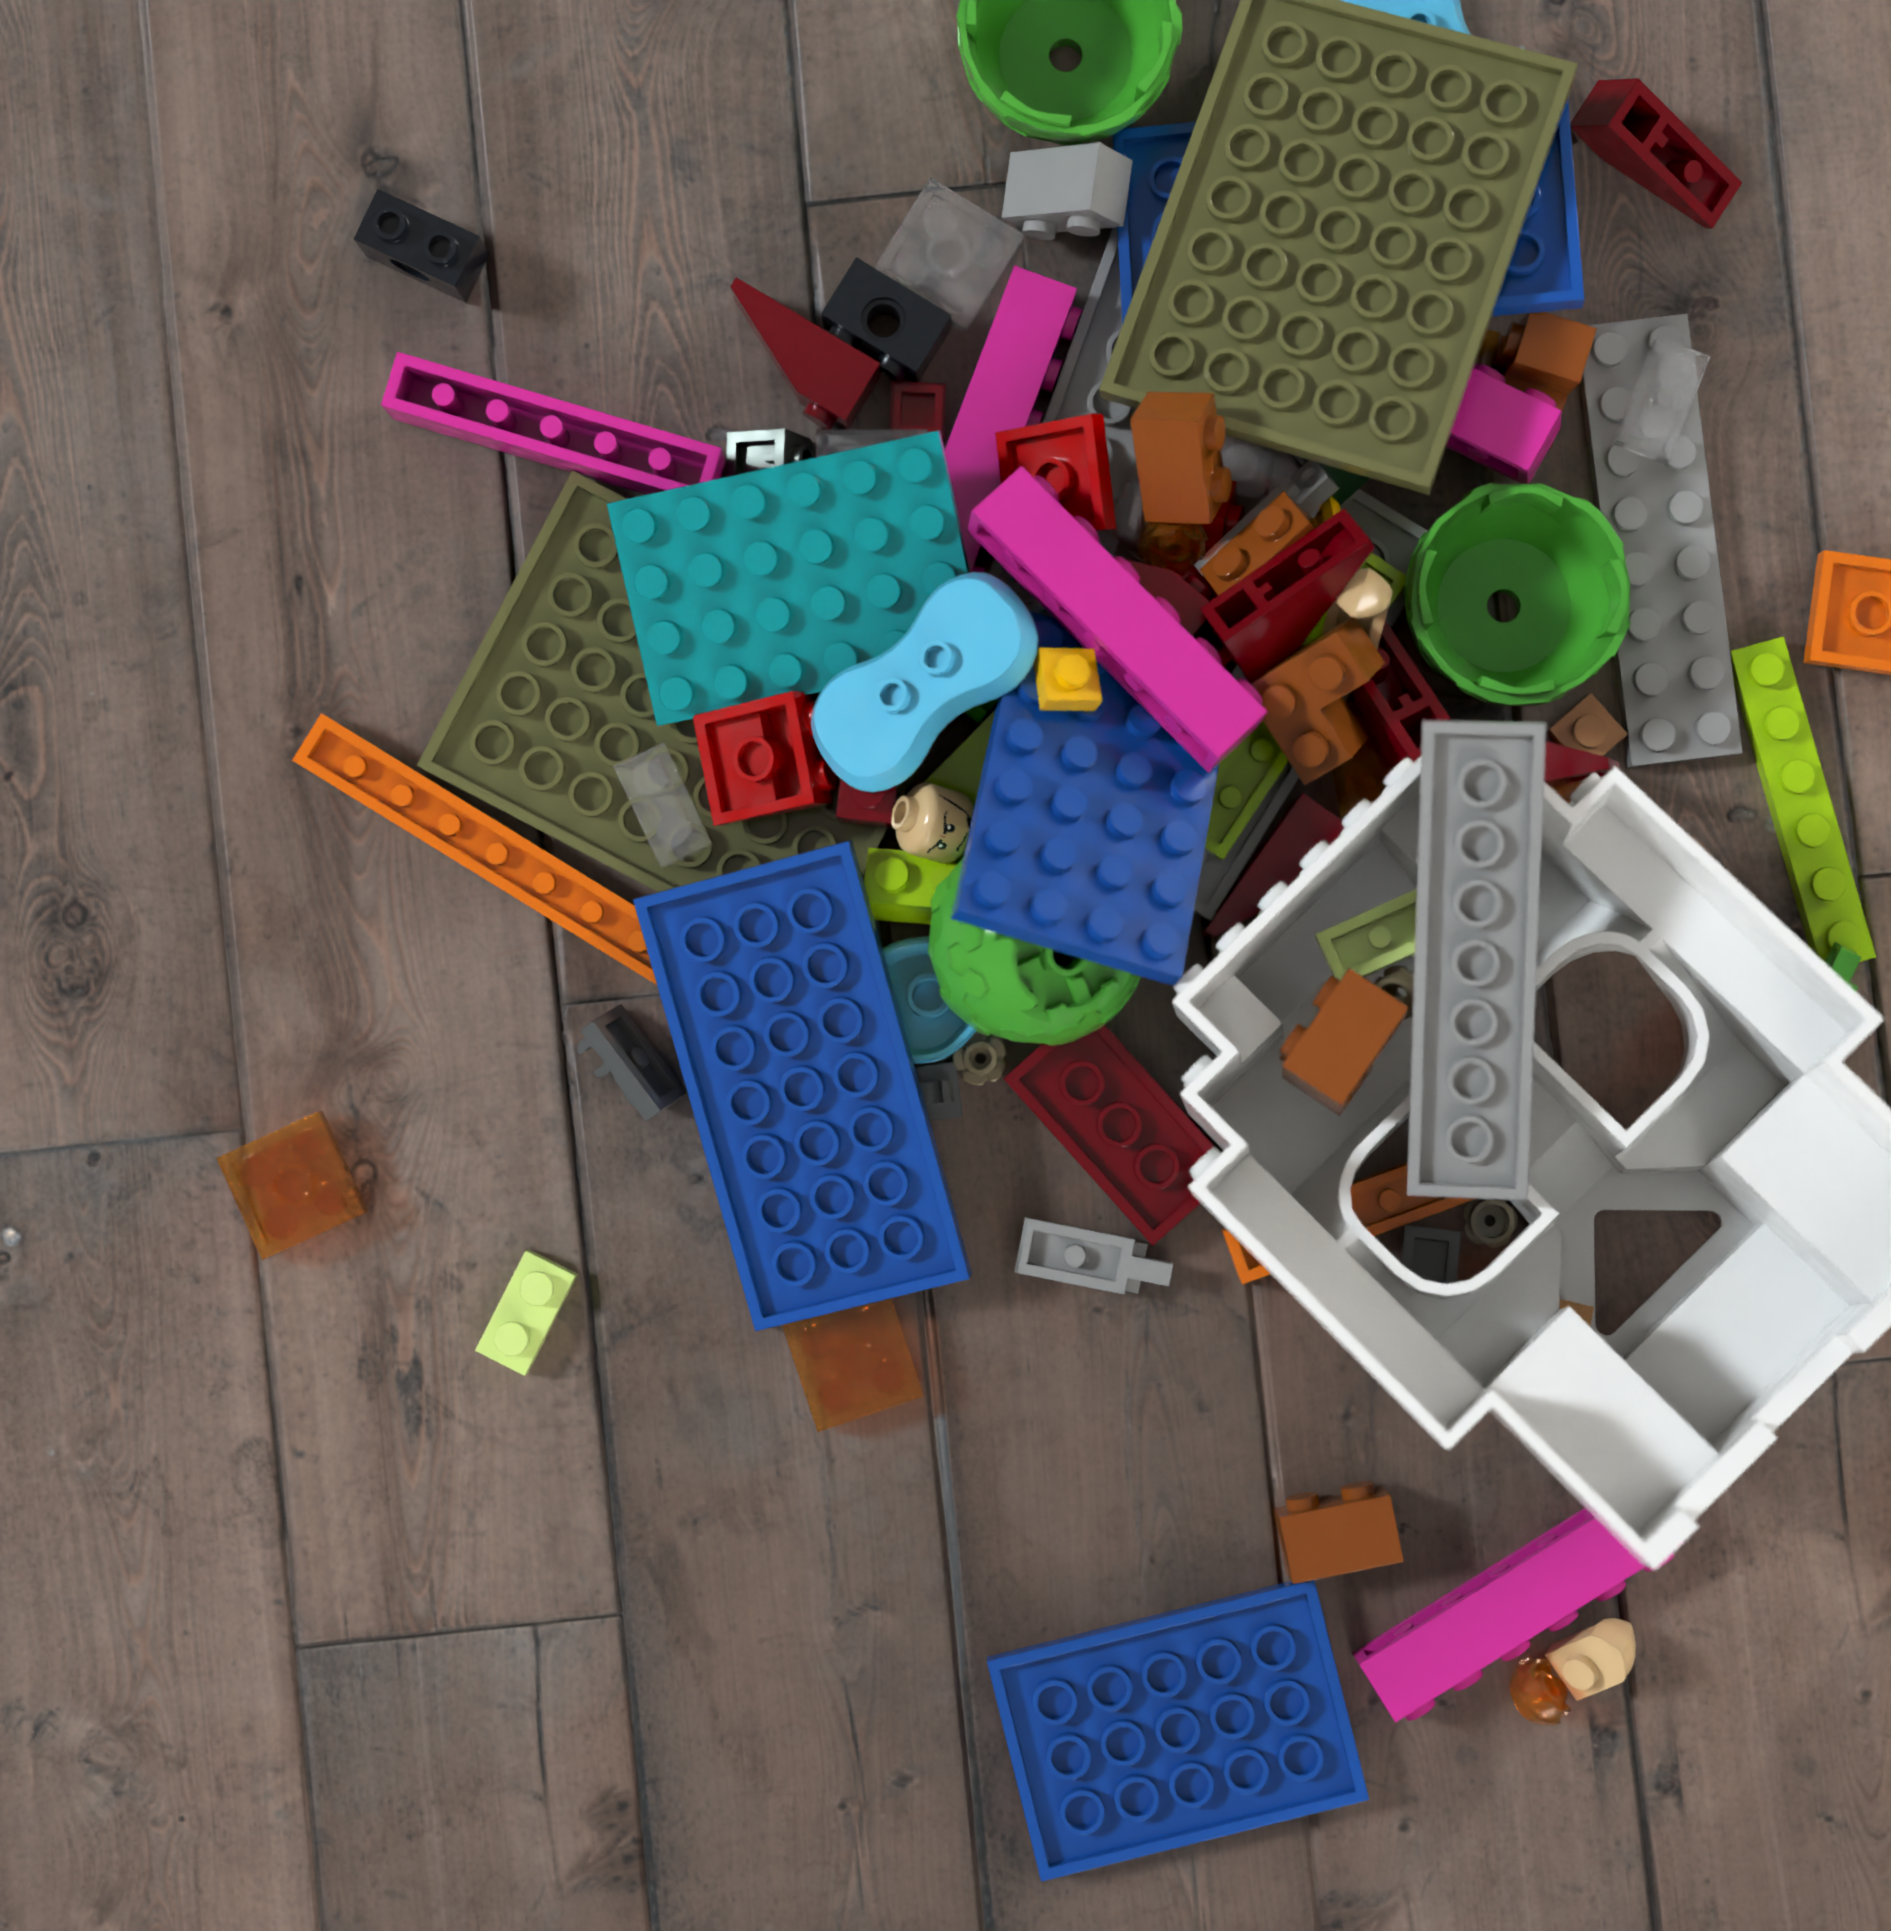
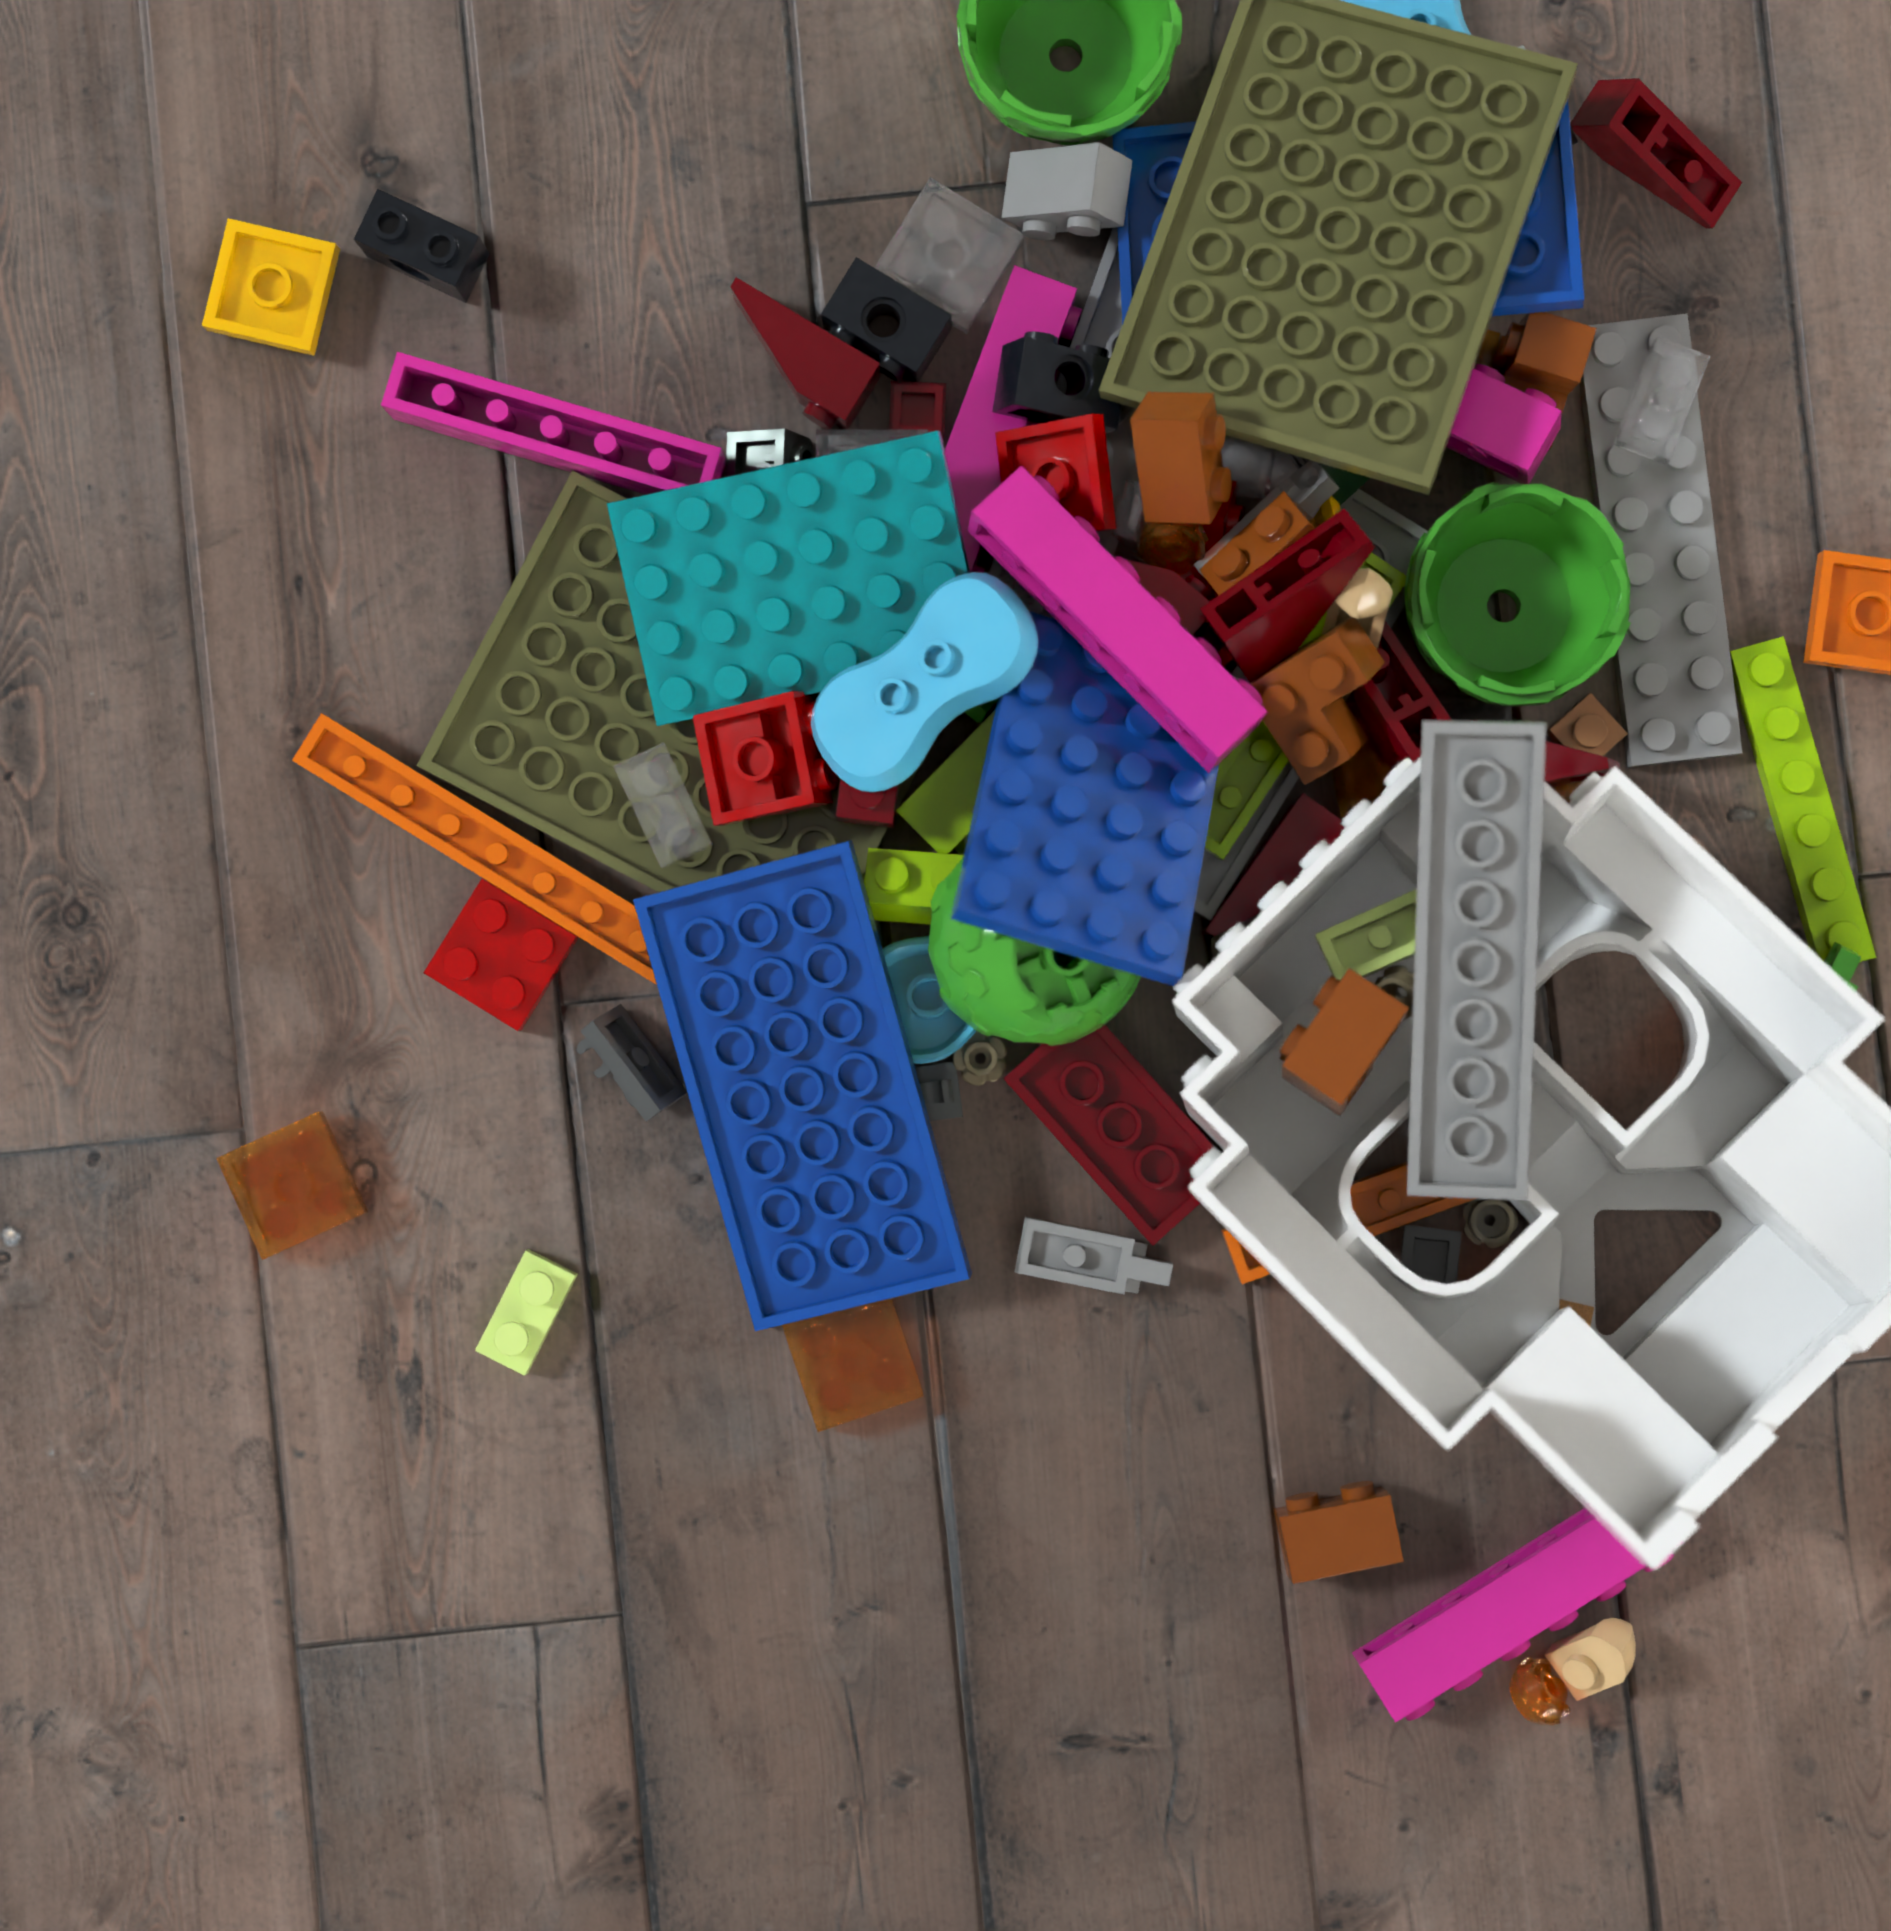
(271, 287): none -> yellow plate
(501, 955): none -> red plate
(933, 822): tan head -> none
(1028, 384): none -> black brick
(1067, 679): yellow plate -> none
(1177, 1728): blue plate -> none

